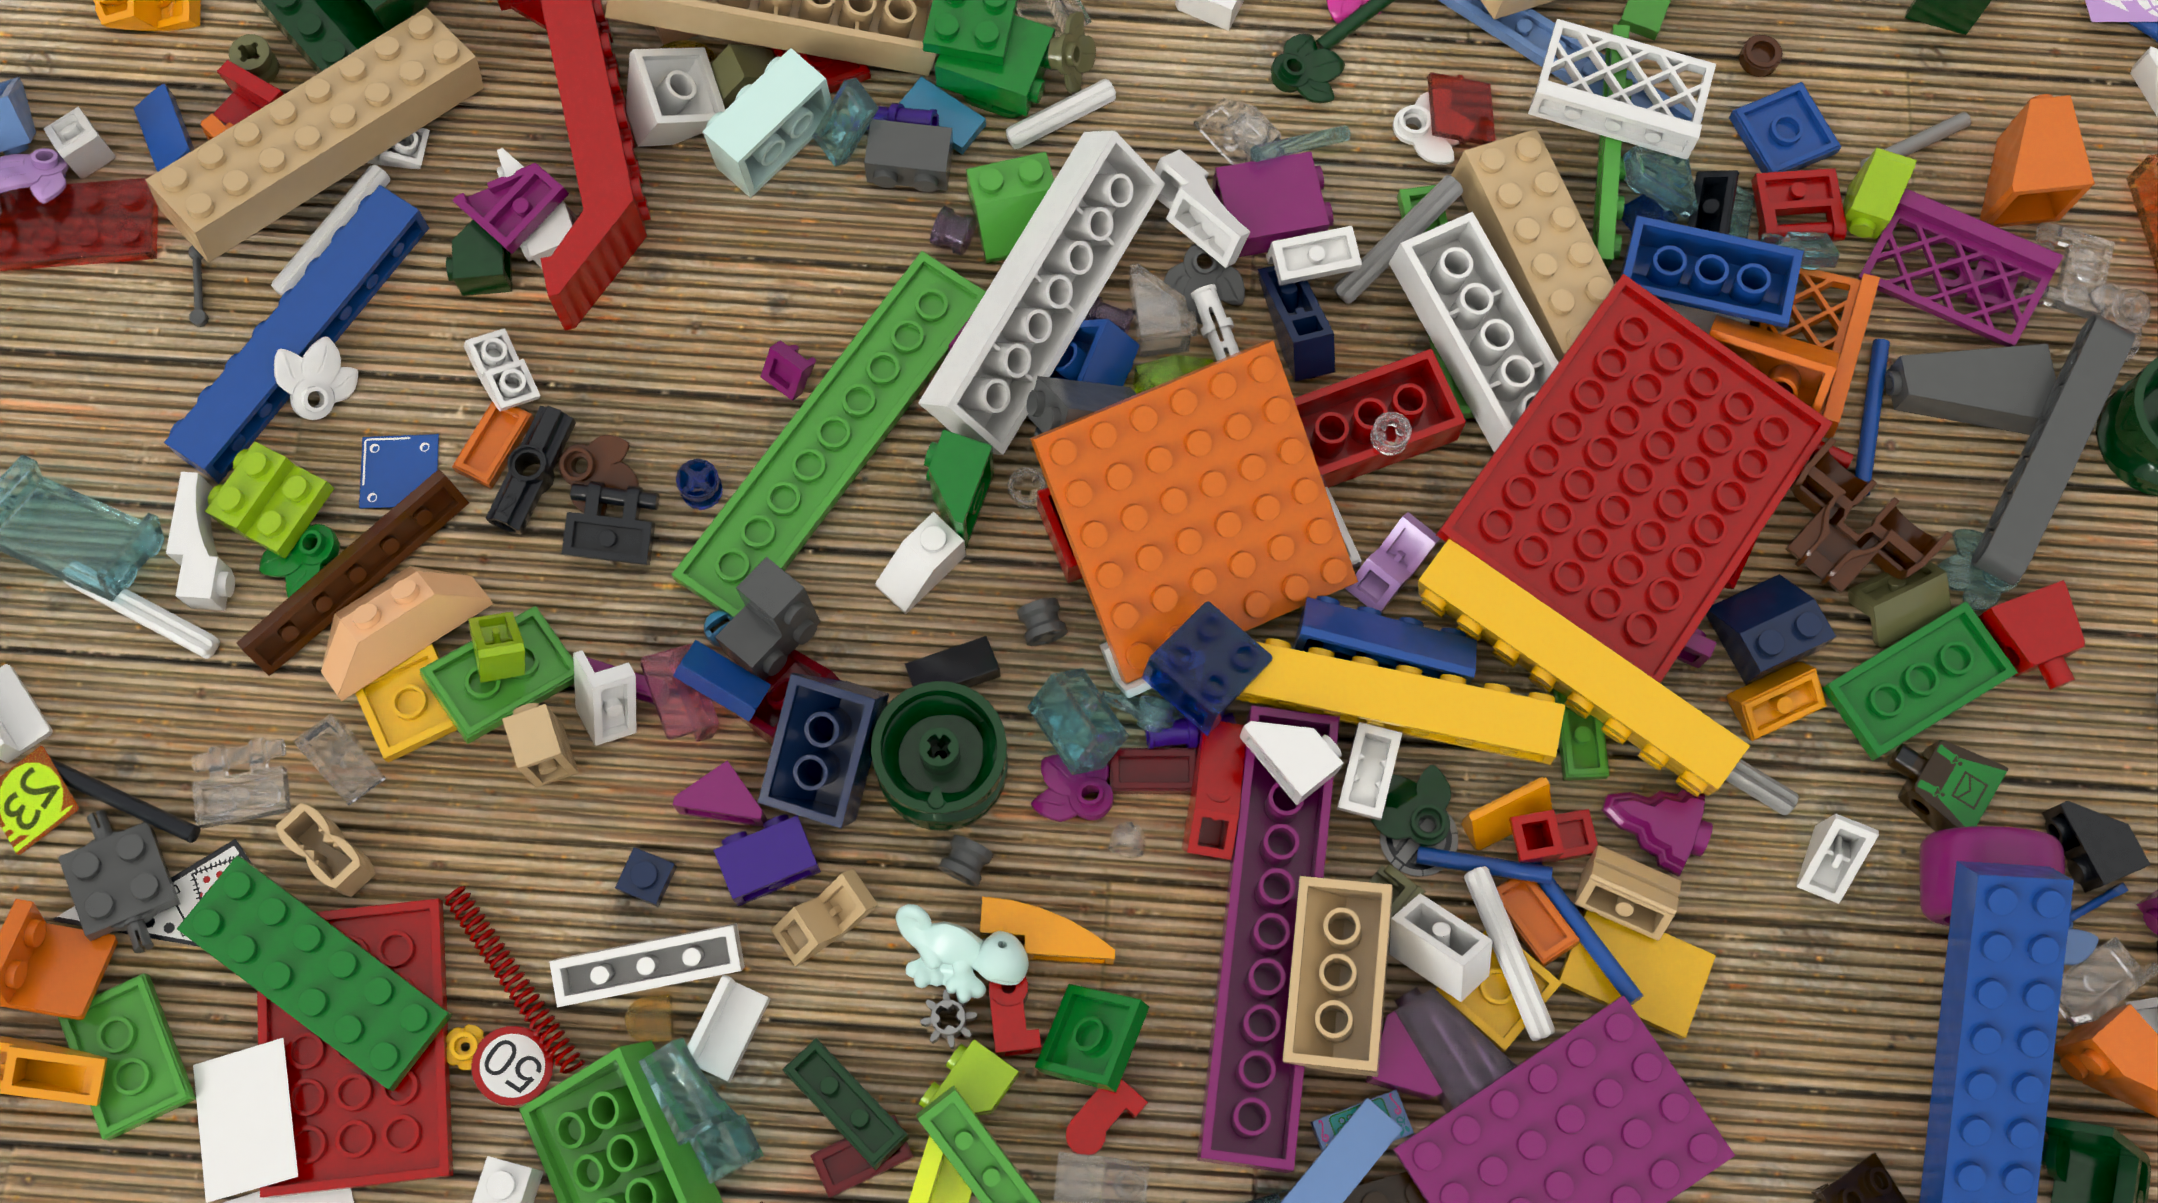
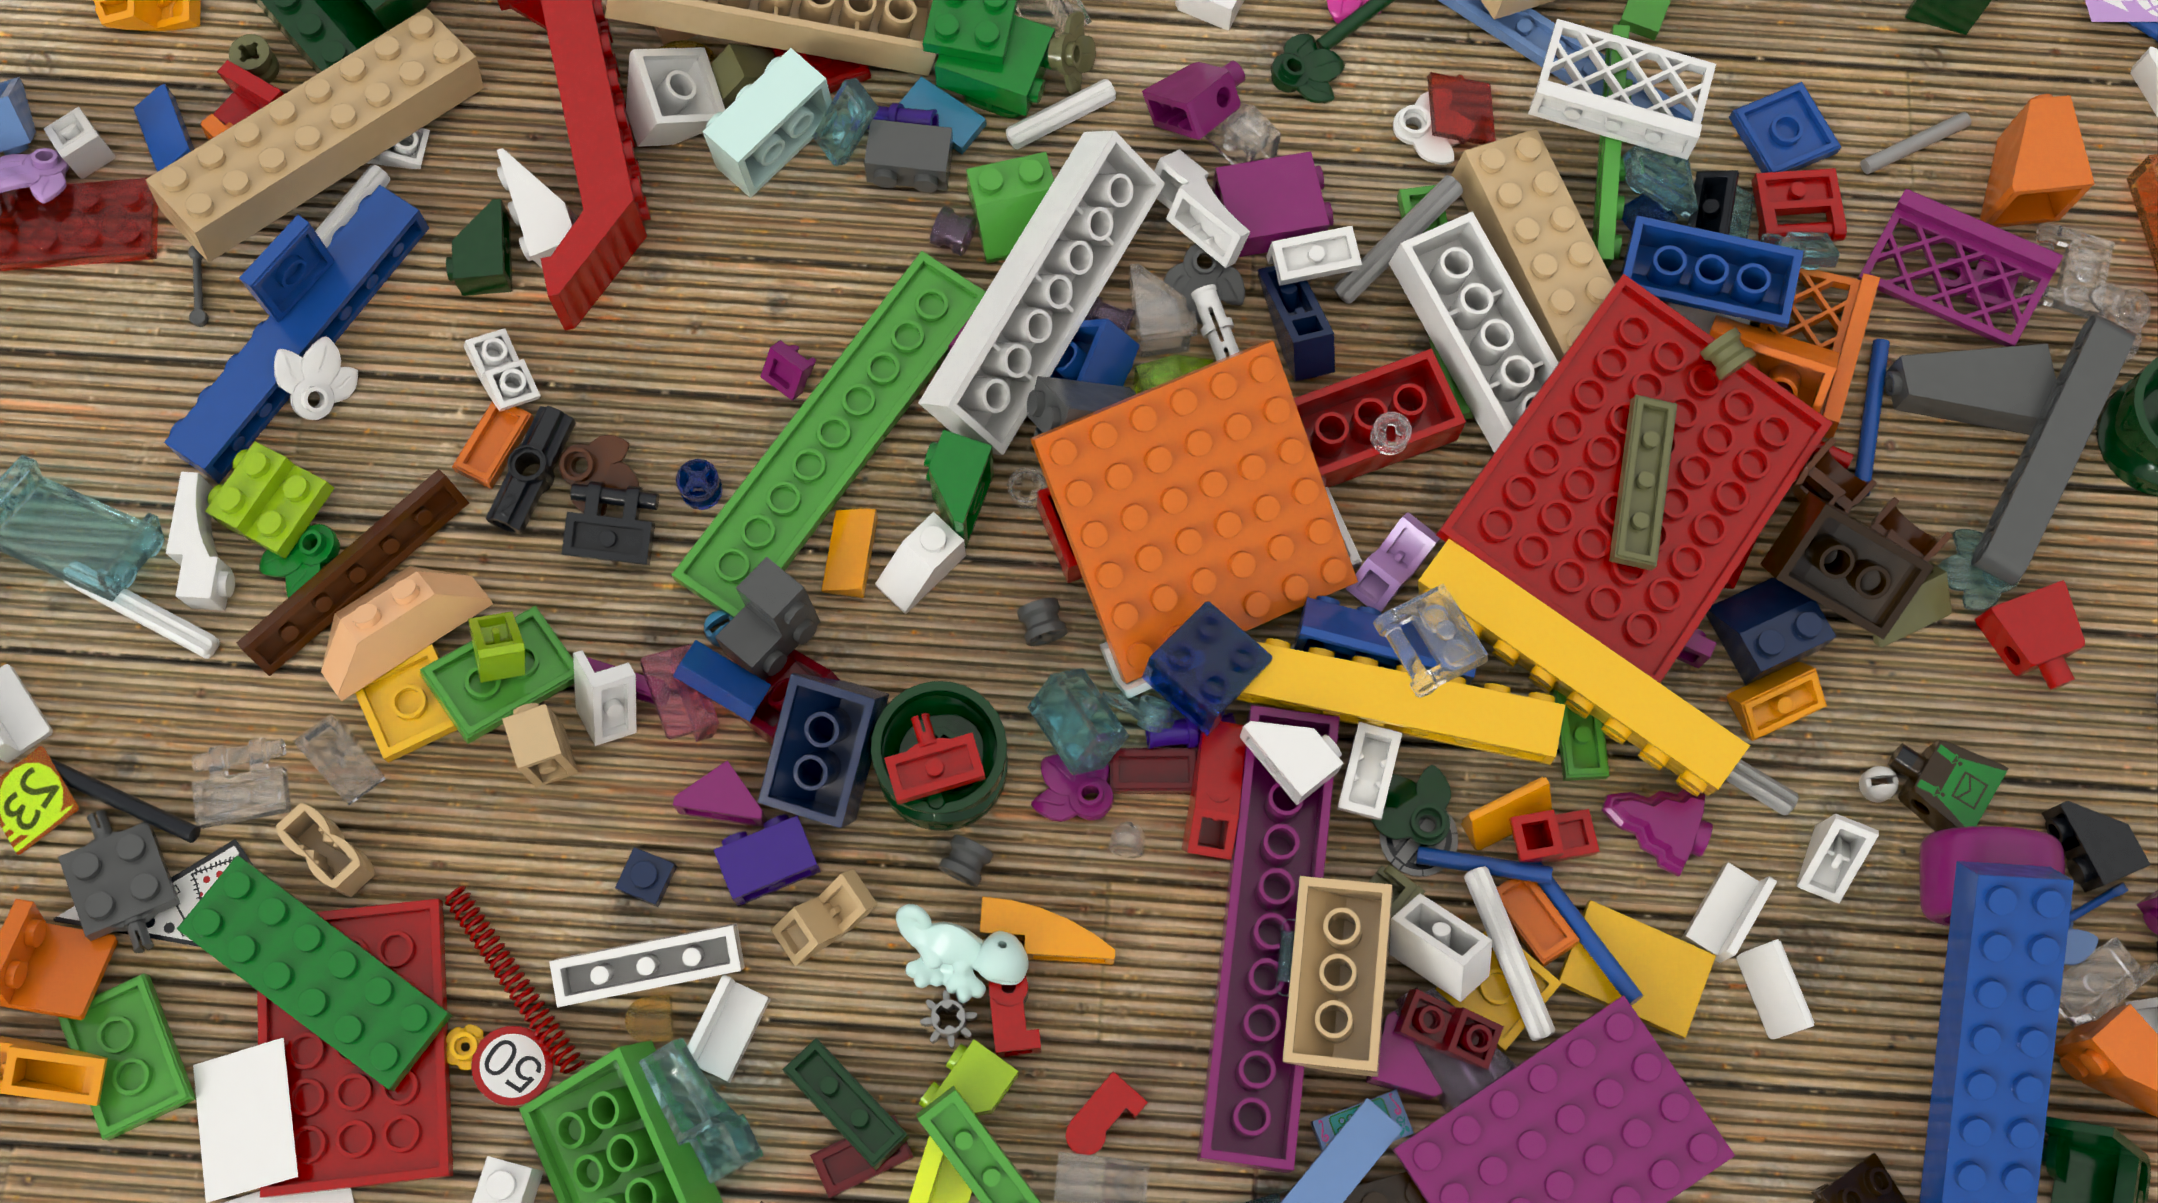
(287, 268): none -> blue tile
(395, 467): blue sticker -> none
(514, 205): magenta wing -> none
(850, 552): none -> light orange slope
(933, 764): none -> red plate
(963, 664): black slope -> none
(1092, 1037): green plate -> none
(1195, 98): none -> magenta torso
(1285, 956): none -> clear light blue piece
(1300, 143): clear light blue bar -> none
(1442, 631): none -> clear plate
(1448, 1029): none -> dark red slope
(1628, 892): tan brick -> none
(1643, 482): none -> olive tile
(1728, 354): none -> olive wheel
(1728, 912): none -> white panel
(1760, 55): reddish brown tile -> none
(1775, 990): none -> white slope
(1846, 565): none -> dark brown slope
(1876, 192): lime slope -> none
(1880, 792): none -> white hinge
(1919, 680): green plate -> none

